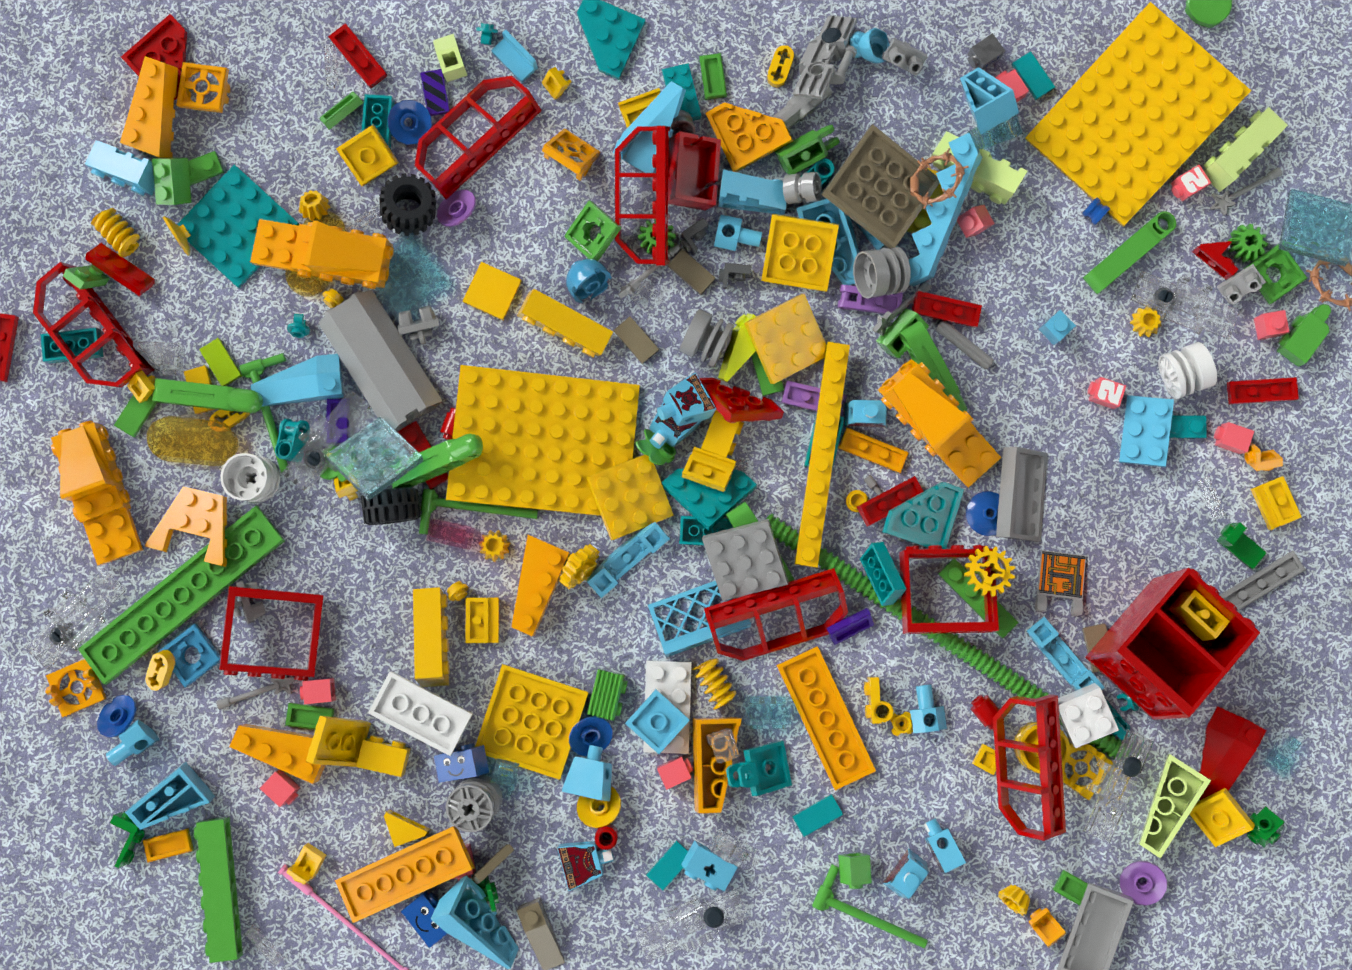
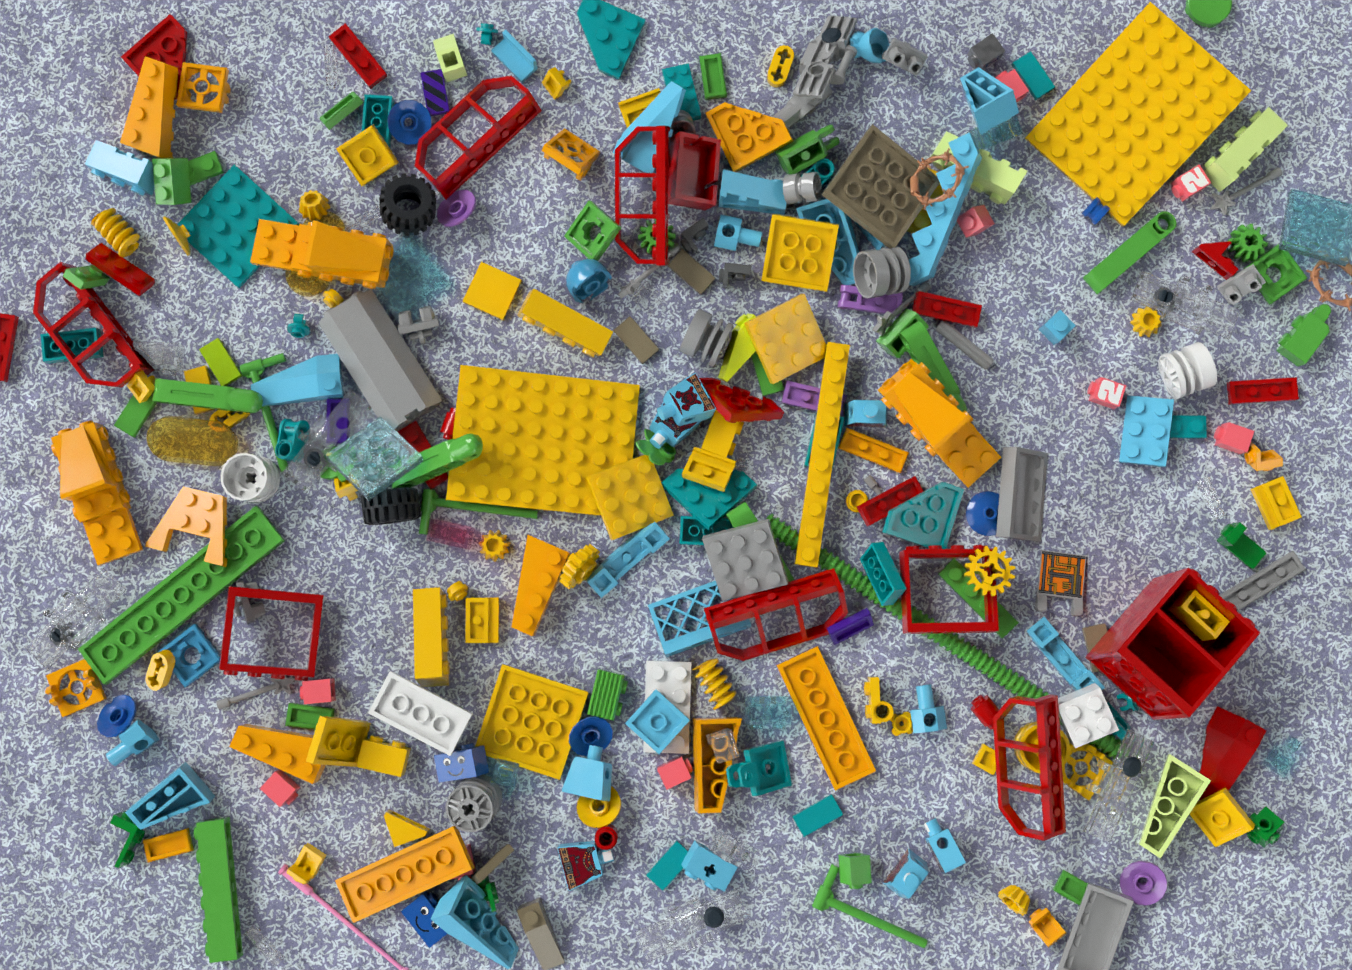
(1271, 325): coral brick -> none

